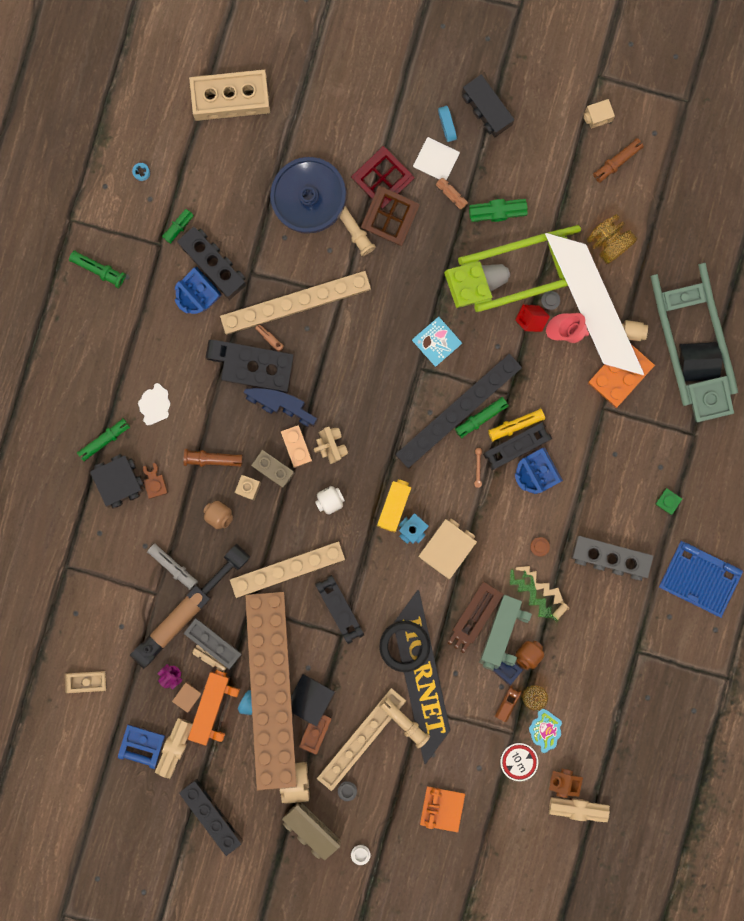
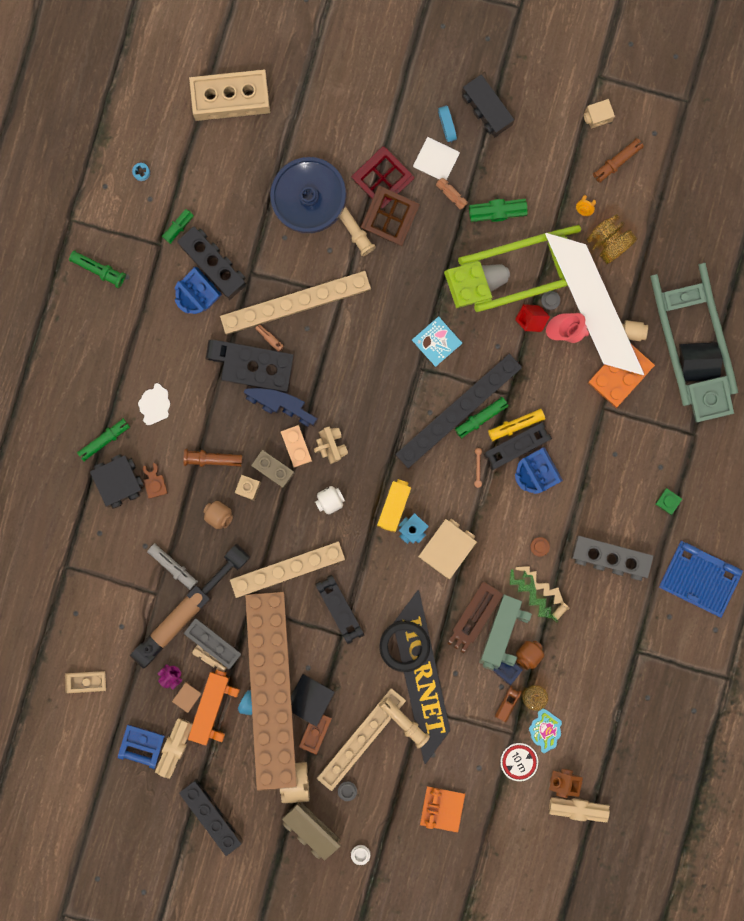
(585, 207): none -> light orange plate

